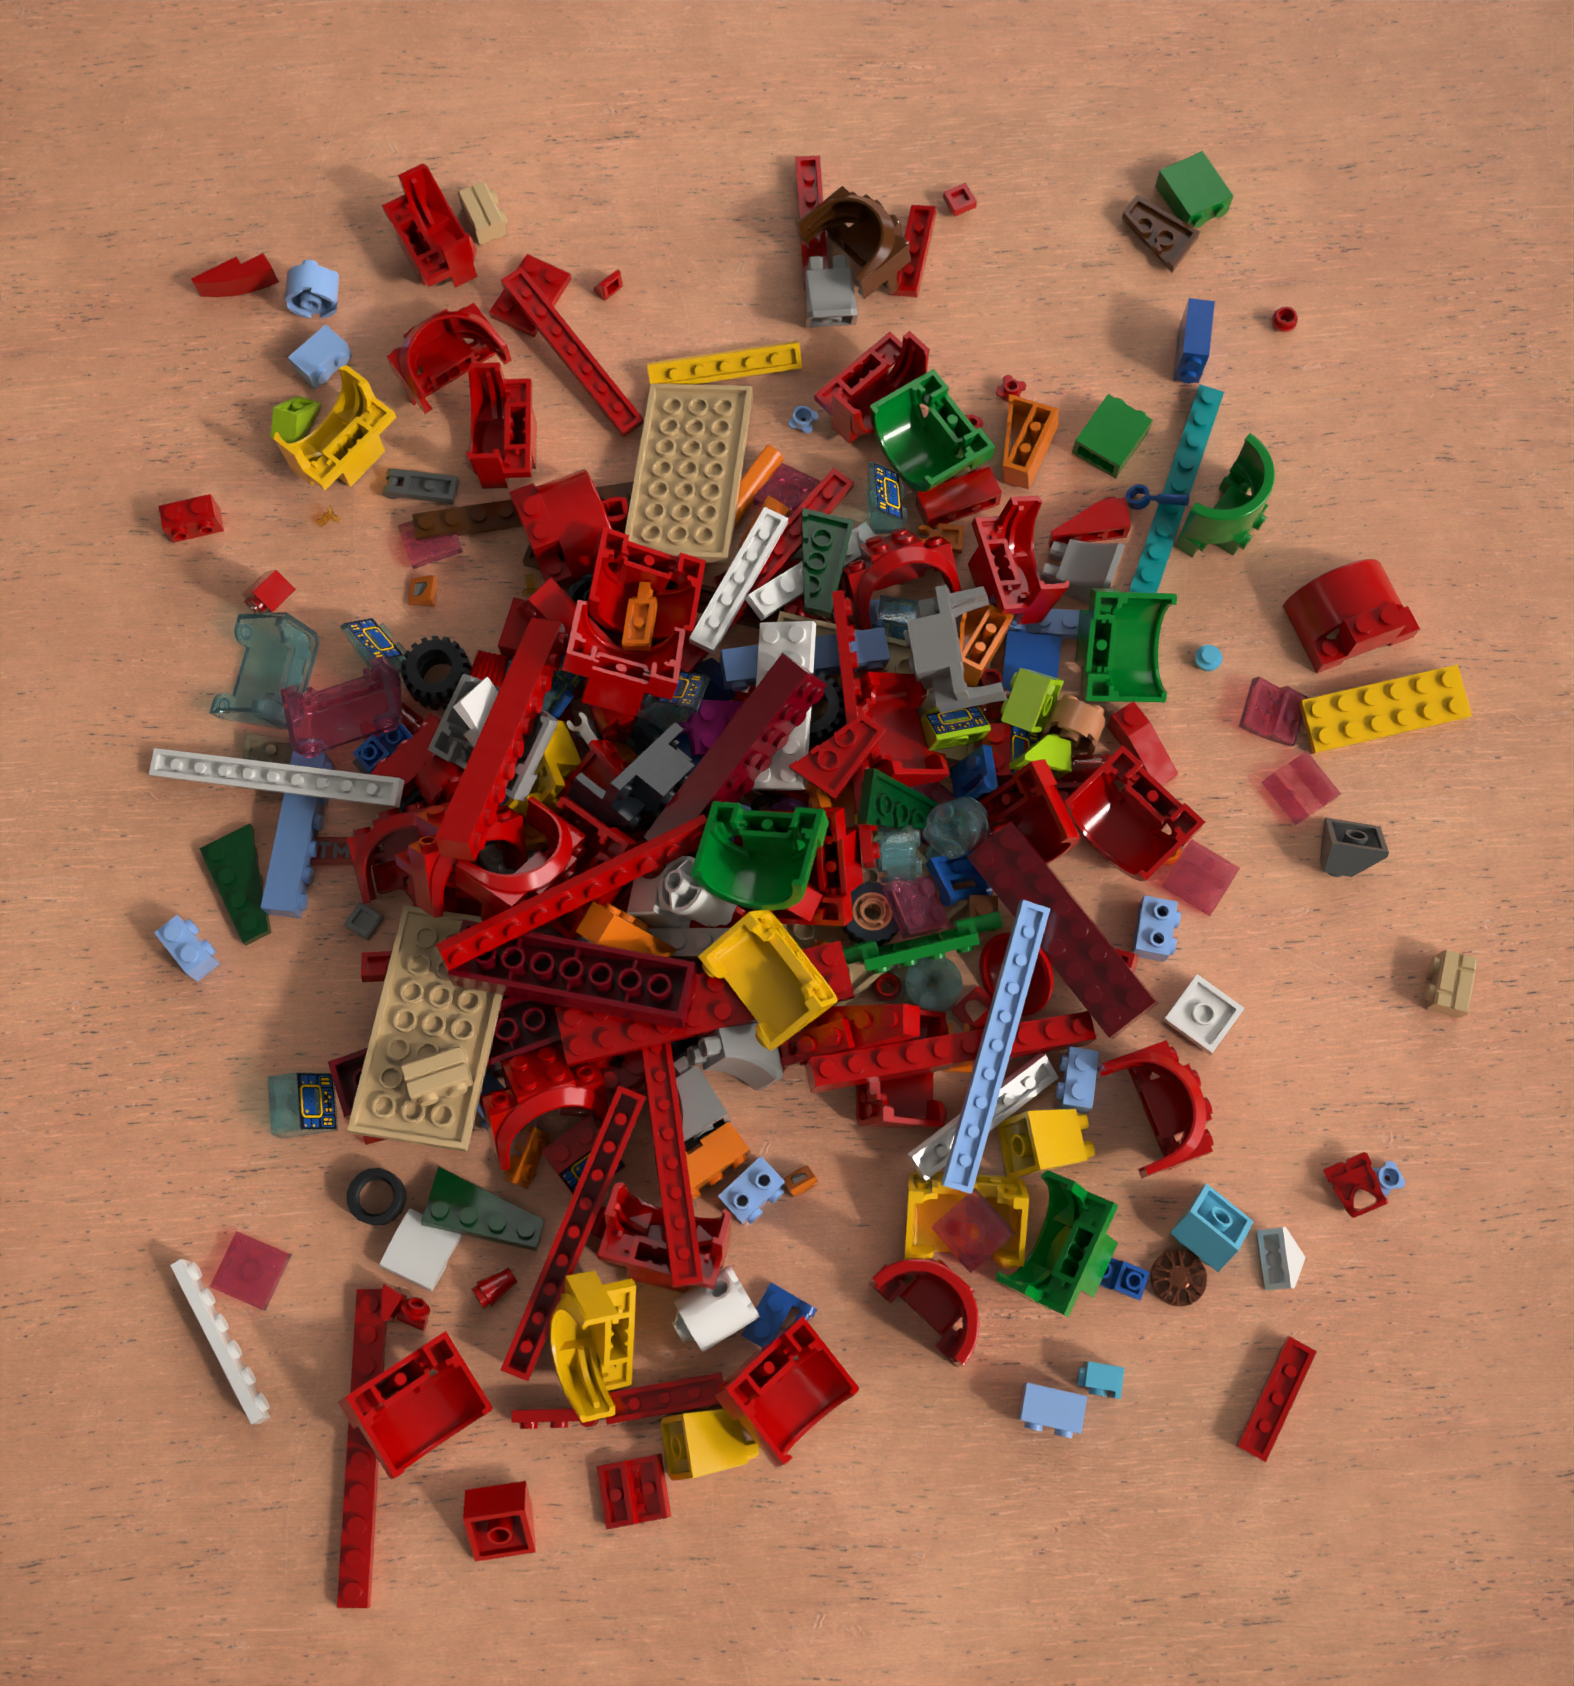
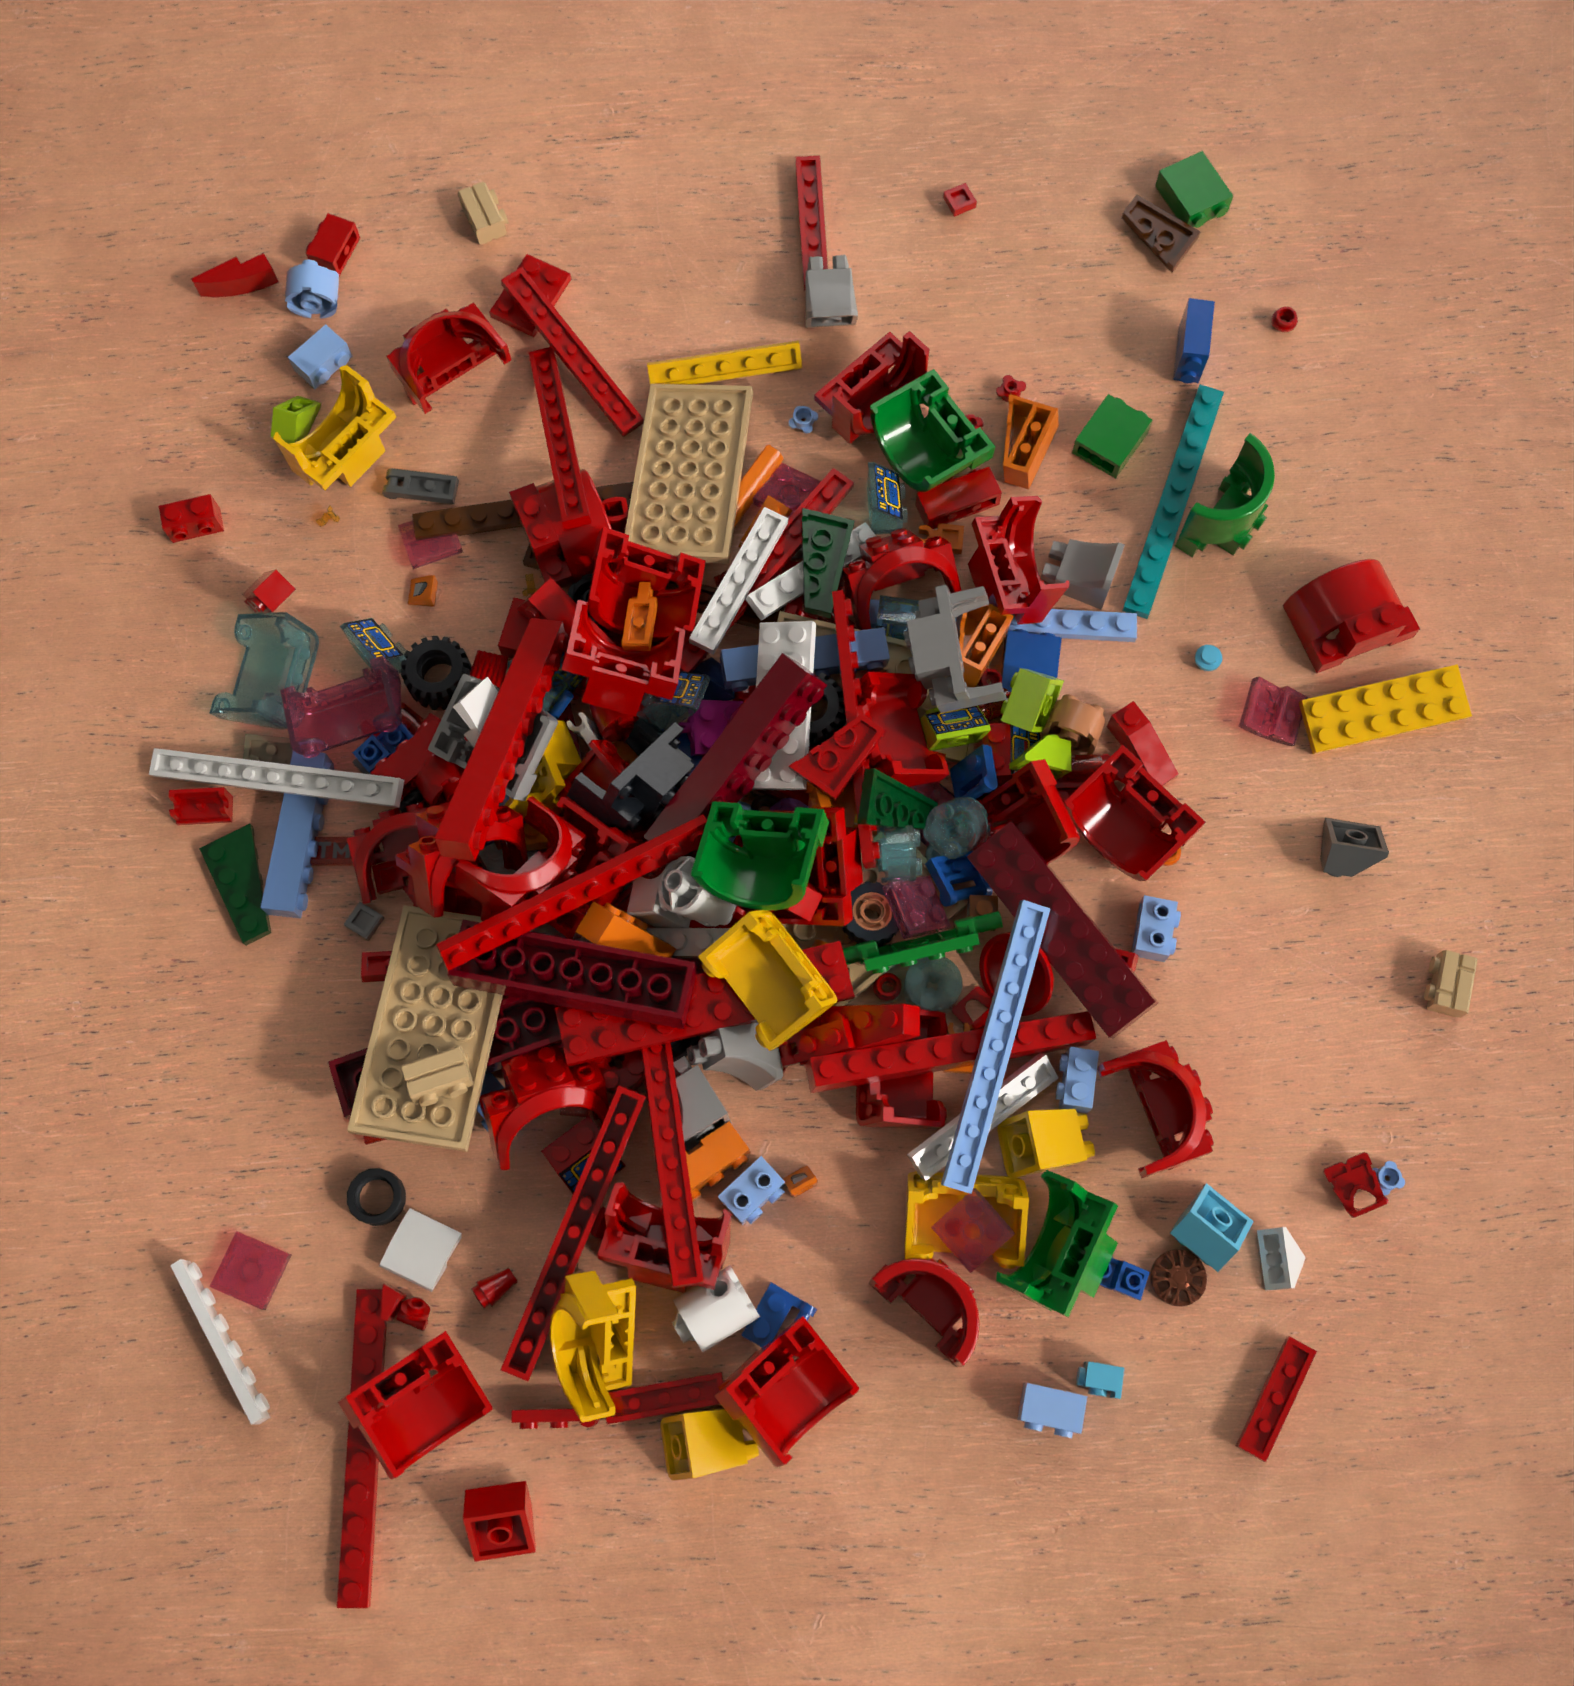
(187, 948): light blue brick -> none
(201, 806): none -> red hinge
(302, 1104): slope -> none
(333, 243): none -> red brick
(430, 230): red piece -> none
(474, 1212): dark green wing -> none
(501, 426): red piece -> none
(523, 1168): orange hinge -> none
(559, 439): none -> red plate
(609, 285): red slope -> none
(634, 1491): red slope -> none
(870, 241): reddish brown piece -> none
(918, 235): red plate -> none
(1100, 522): red slope -> none
(1121, 645): green piece -> none
(1170, 499): blue piece -> none
(1200, 877): clear pink slope -> none
(1203, 1014): white plate -> none
(1301, 788): clear pink slope -> none

